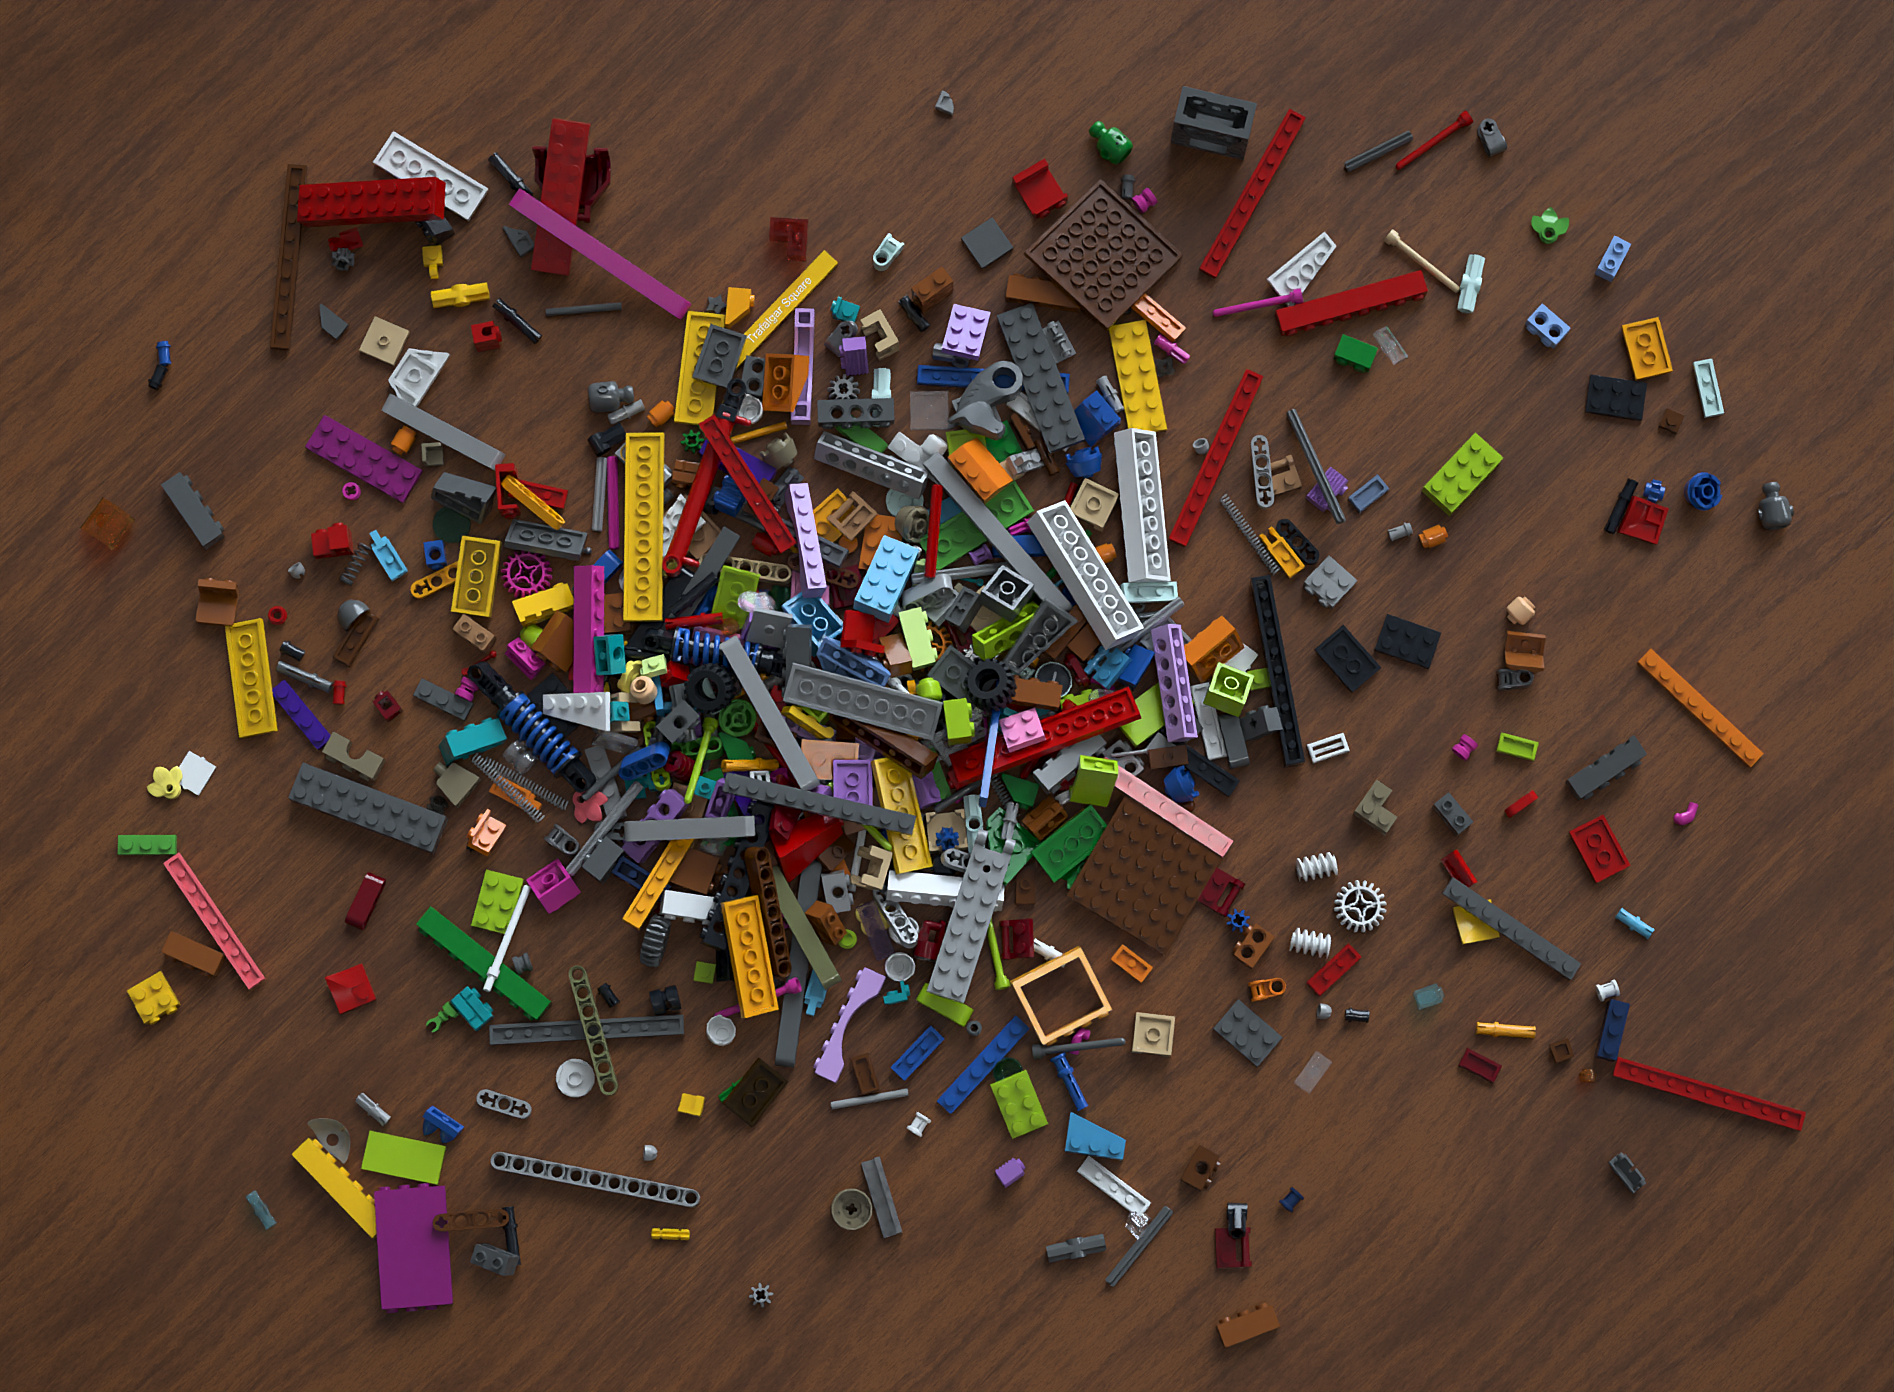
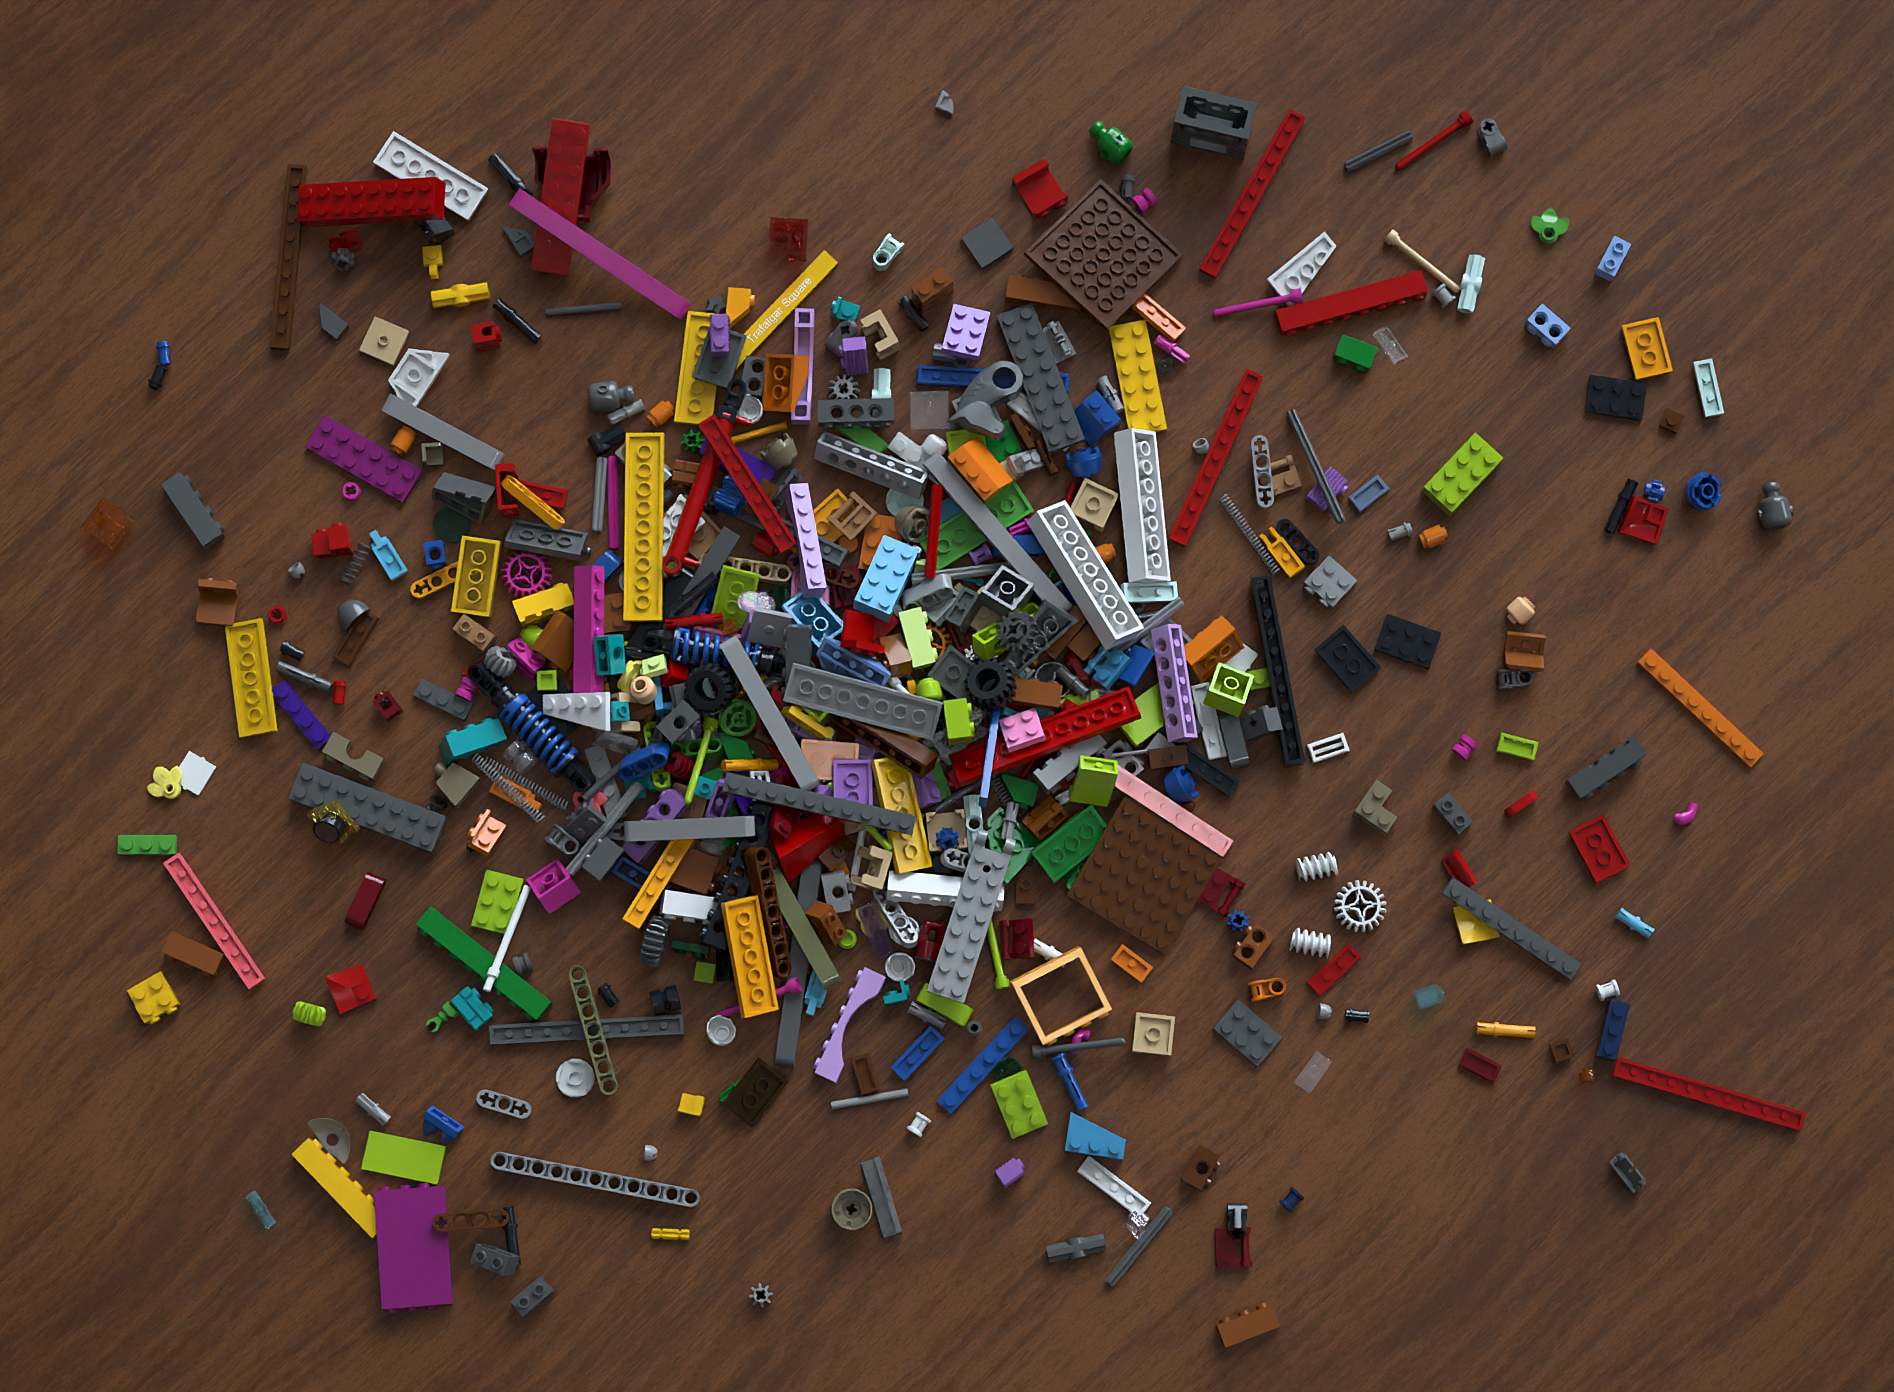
(309, 1013): none -> lime gear
(332, 823): none -> piece
(500, 661): none -> light grey gear
(532, 1296): none -> dark grey brick
(547, 680): none -> lime plate
(584, 821): none -> dark grey bracket
(697, 951): none -> dark green plate
(720, 335): none -> medium lavender brick
(927, 1015): none -> light grey pin
(1017, 631): none -> dark grey gear
(1073, 682): none -> dark grey pin
(1443, 295): none -> light grey bush

